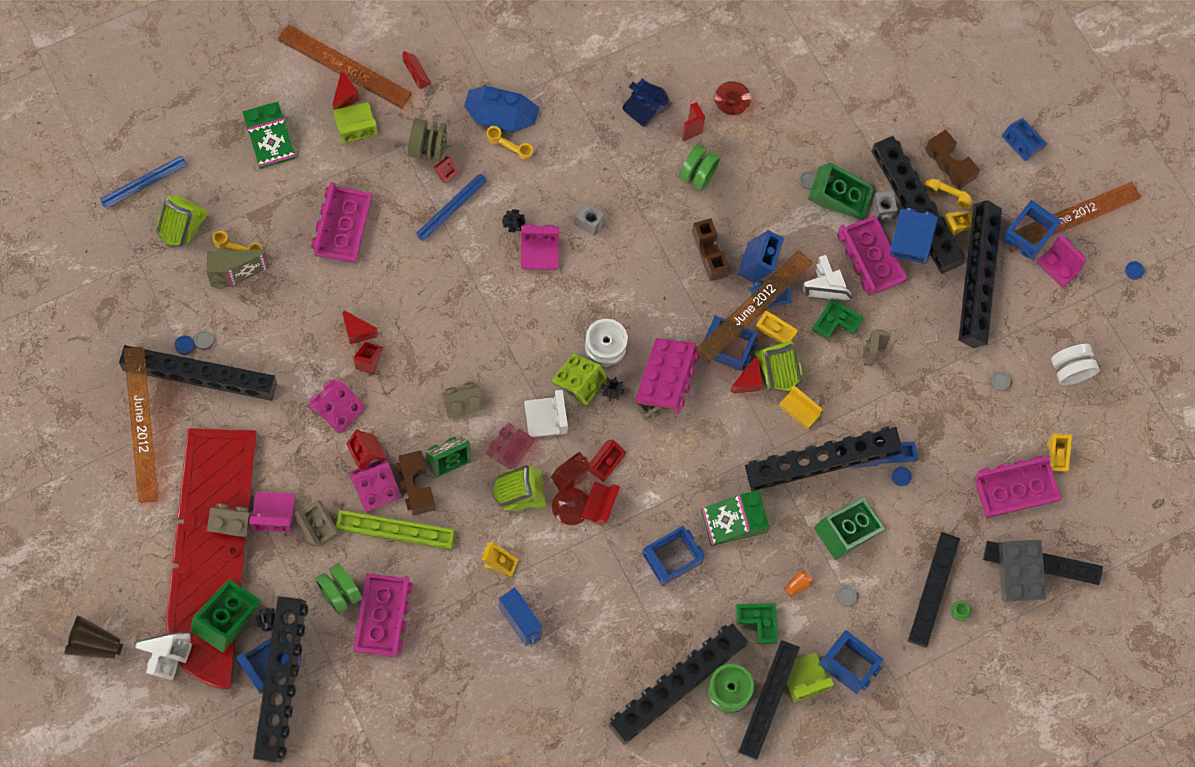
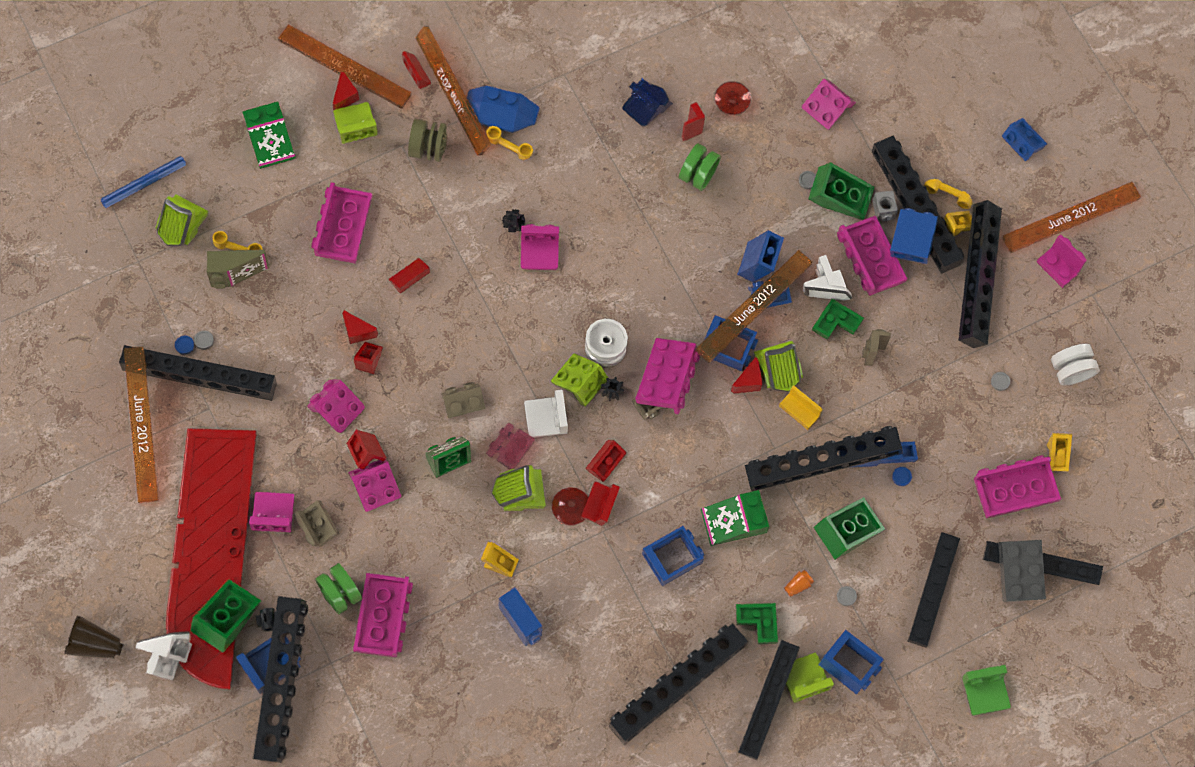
(229, 520): dark tan bracket -> none
(395, 529): lime tile -> none
(409, 275): none -> red slope
(419, 499): reddish brown arch -> none
(446, 169): red plate -> none
(451, 207): blue axle -> none
(453, 91): none -> clear orange tile
(571, 472): clear red slope -> none
(590, 212): light grey brick -> none
(706, 241): reddish brown arch -> none
(730, 700): bright green wheel -> none
(776, 328): yellow panel -> none
(827, 103): none -> dark pink bracket
(959, 172): reddish brown arch -> none
(960, 610): bright green plate -> none
(986, 690): none -> bright green bracket
(1042, 217): blue window -> none
(1134, 270): blue piece -> none

